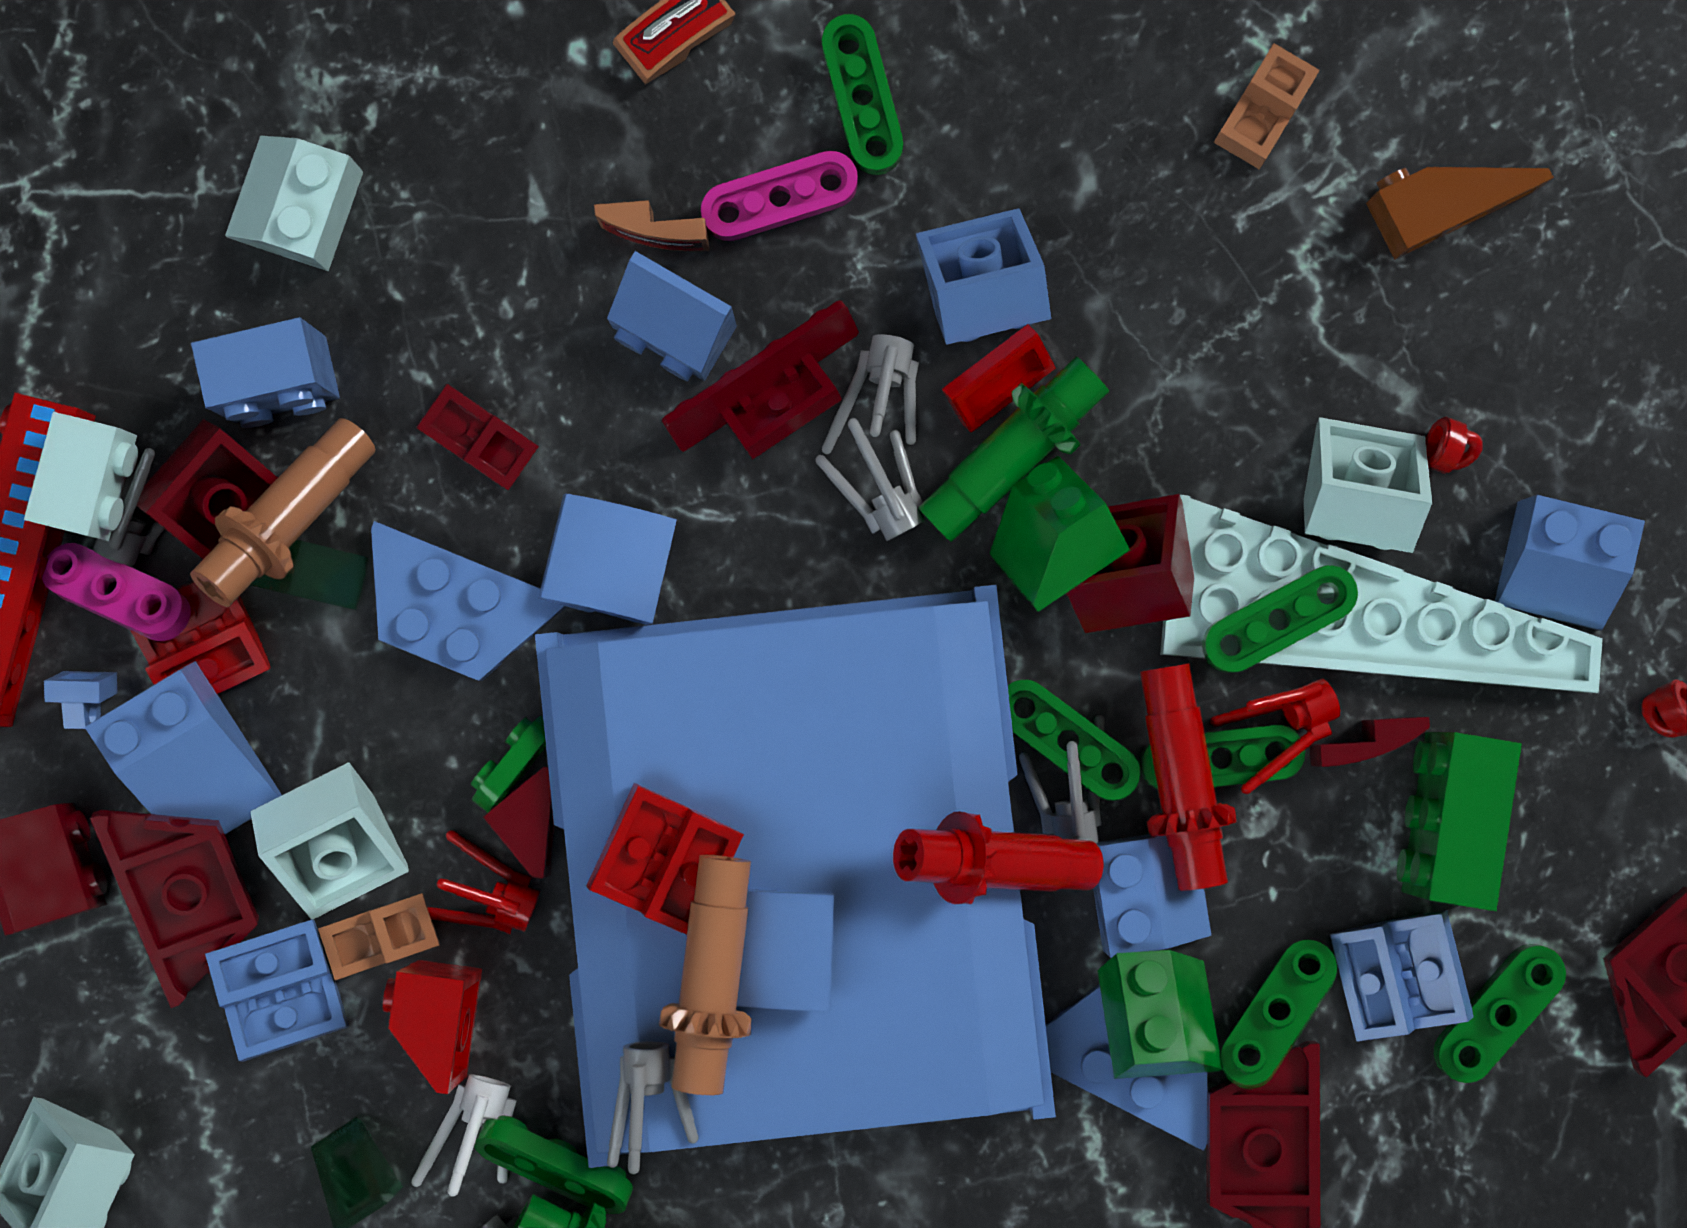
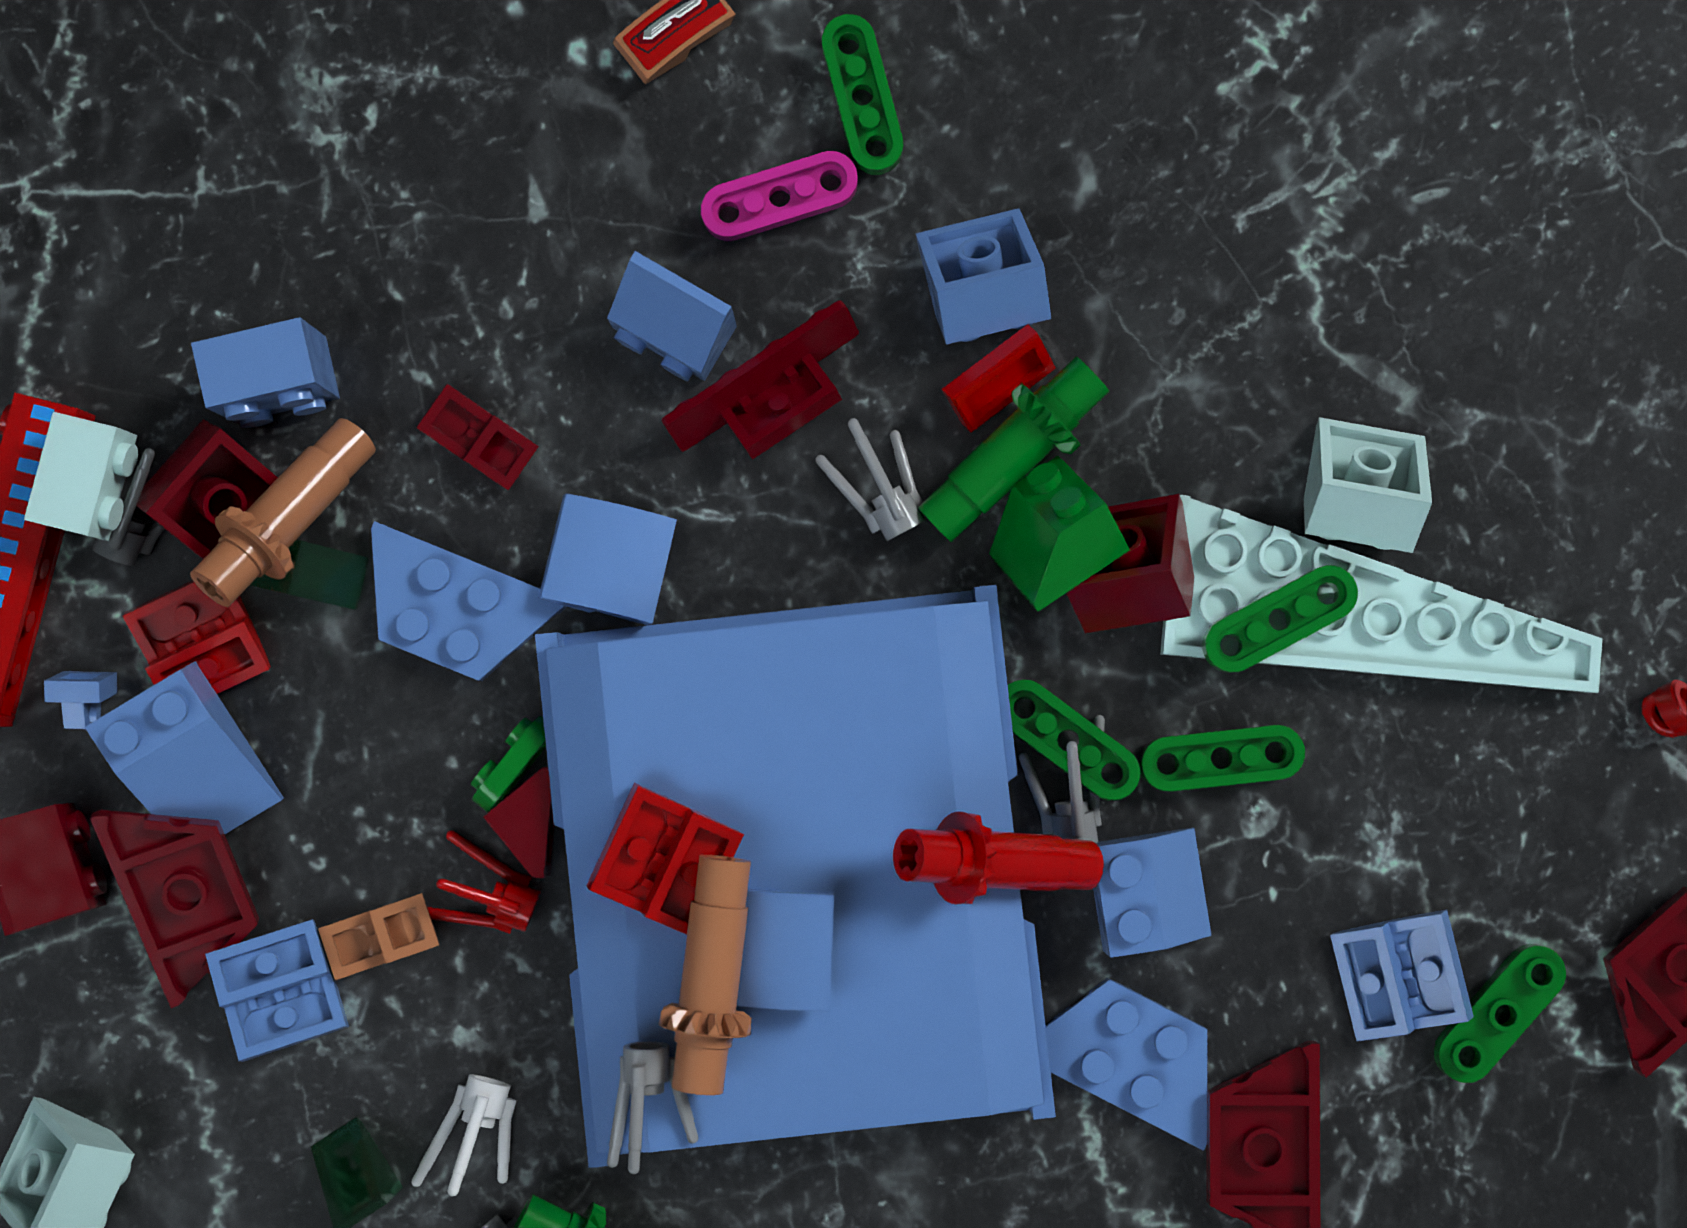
(130, 600): dark pink plate -> none
(295, 200): light aqua slope -> none
(327, 841): light aqua slope -> none
(435, 1018): red slope -> none
(552, 1164): green plate -> none
(636, 223): nougat slope -> none
(888, 364): light grey plant -> none
(1158, 1014): green slope -> none
(1184, 779): red gear -> none
(1266, 106): nougat slope -> none
(1276, 1037): green plate -> none
(1304, 707): red plant -> none
(1378, 738): dark red slope -> none
(1443, 199): dark orange slope -> none
(1447, 444): red tile -> none
(1459, 819): green brick -> none
(1568, 561): medium blue slope -> none

